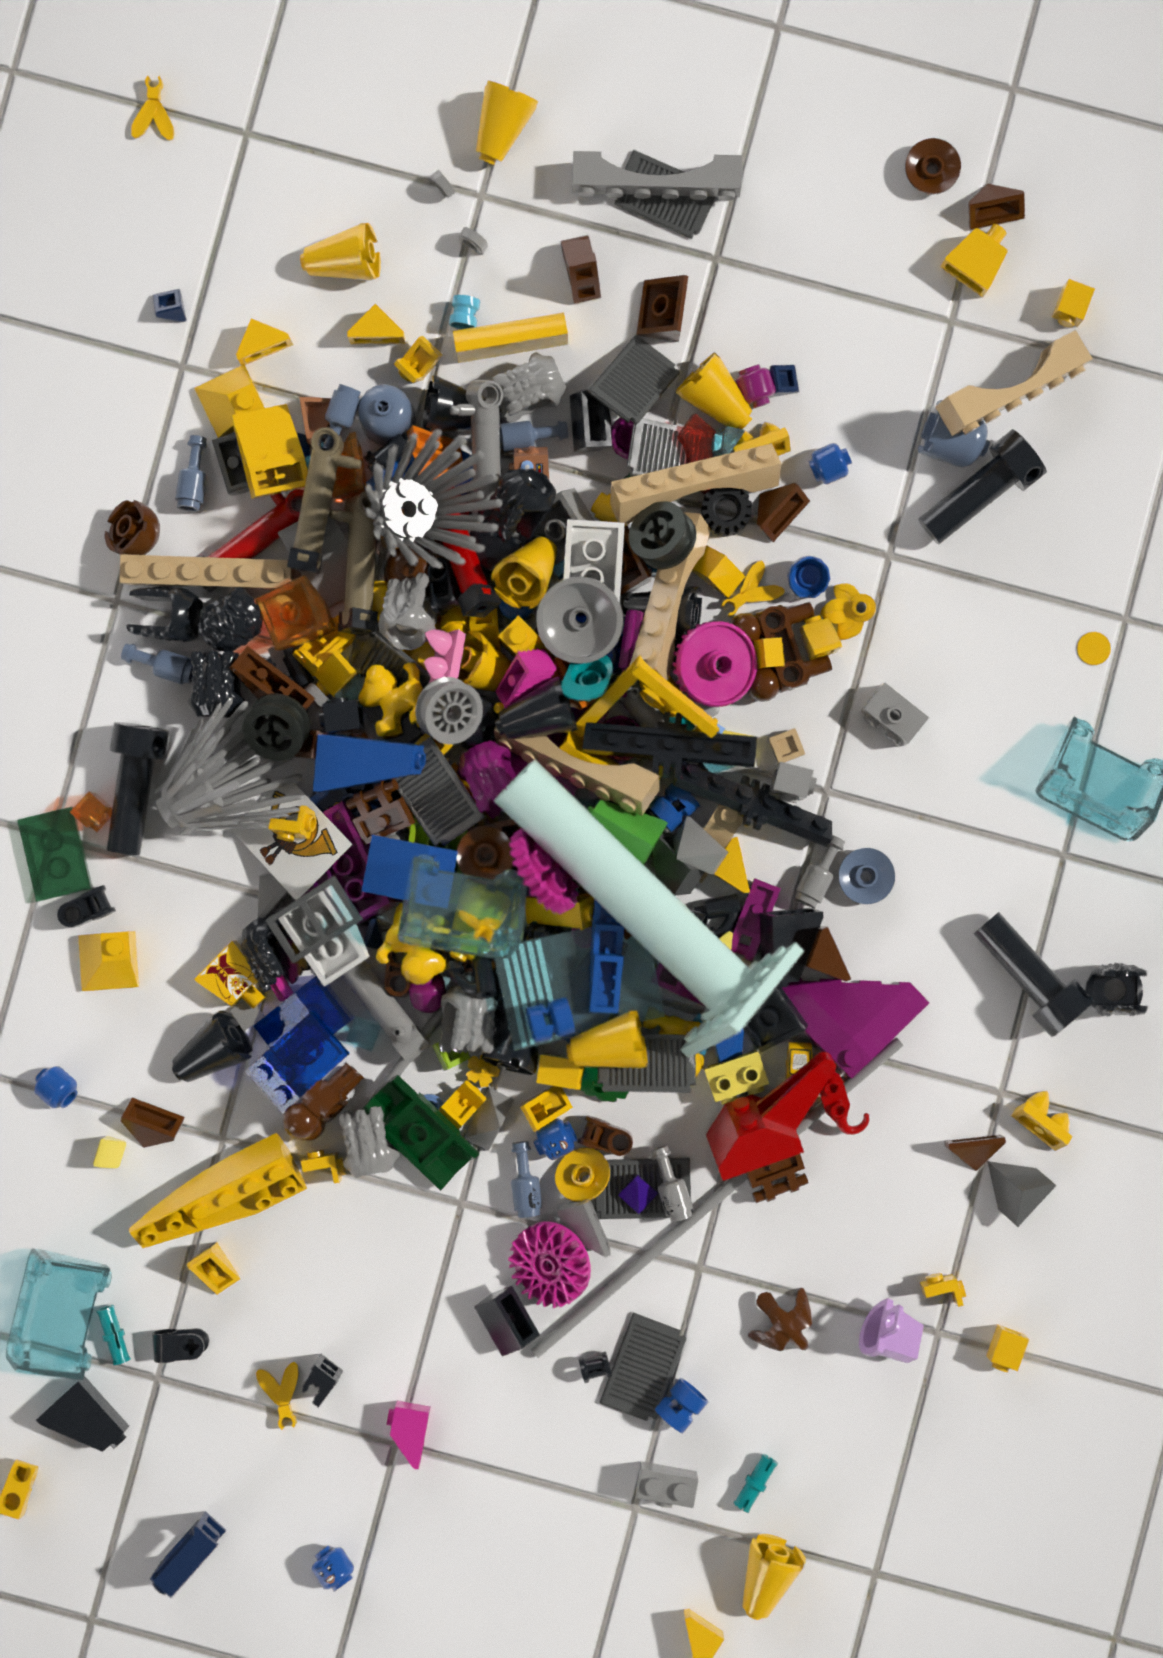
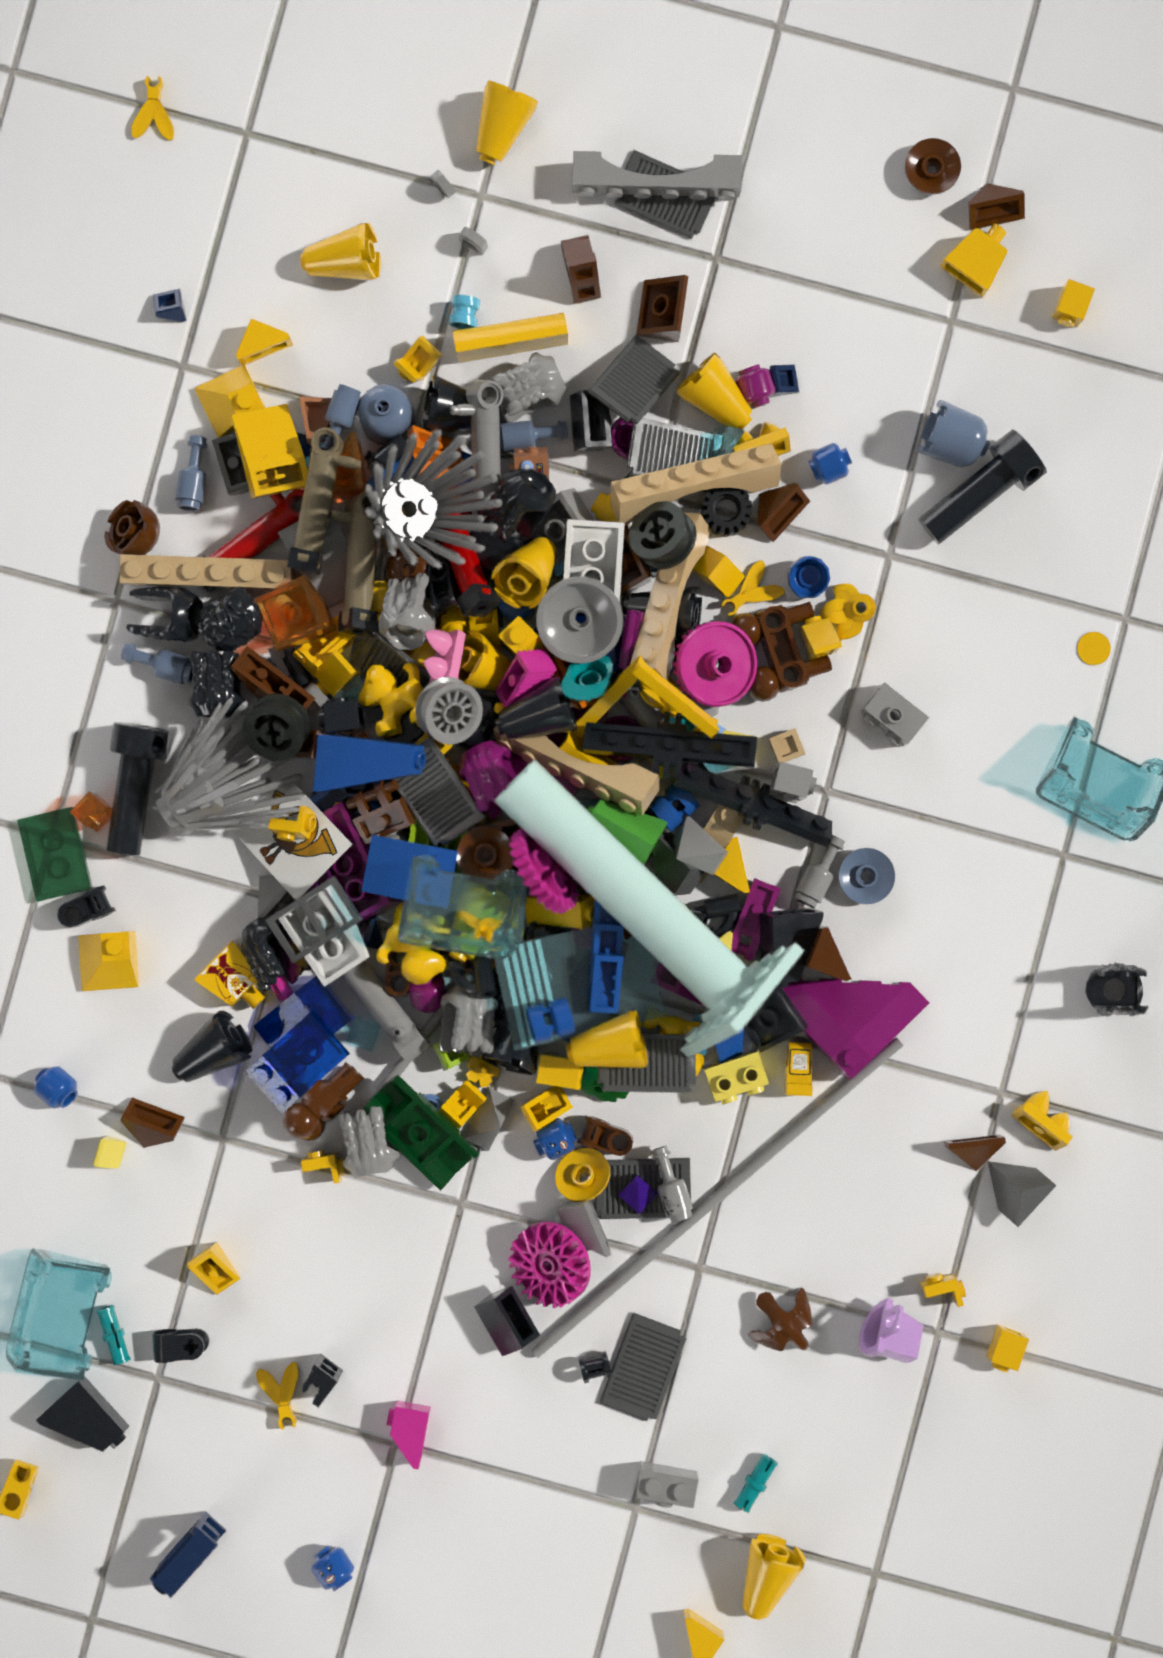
(224, 1193): yellow wedge -> none
(246, 1015): light grey piece -> none
(376, 328): yellow slope -> none
(525, 1187): sand blue piece -> none
(689, 1398): blue wheel -> none
(697, 440): clear red tile -> none
(763, 1130): red slope -> none
(766, 1174): reddish brown plate -> none
(769, 652): yellow slope -> none
(973, 404): tan arch -> none
(1057, 1002): black piece -> none

